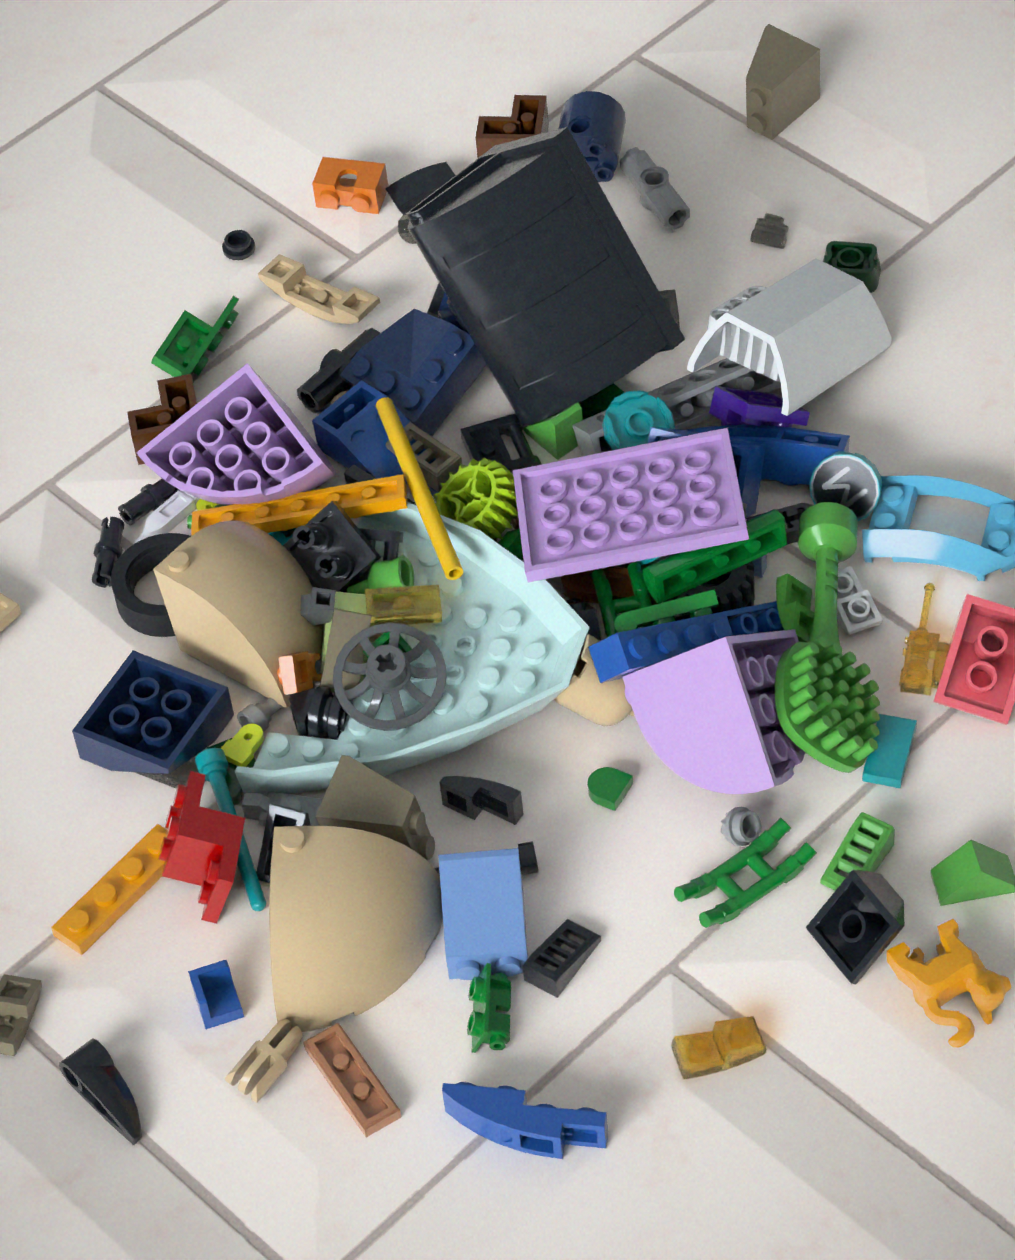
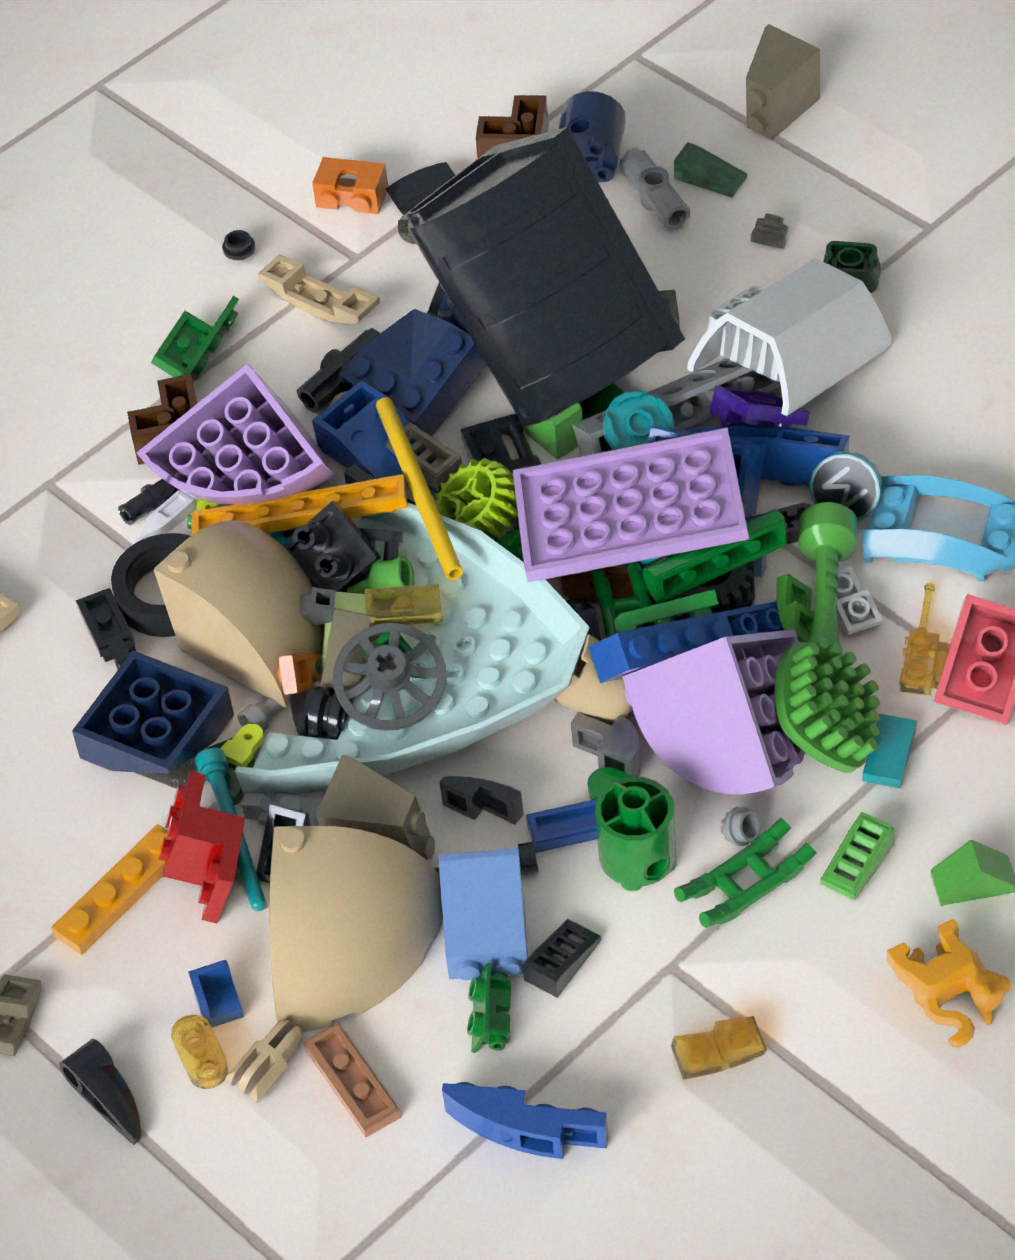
(106, 626): none -> black hinge
(107, 550): black pin -> none
(201, 1054): none -> clear yellow plate
(562, 826): none -> blue tile
(614, 745): none -> flat silver brick
(636, 832): none -> green cylinder
(707, 171): none -> clear green slope
(858, 922): black slope -> none

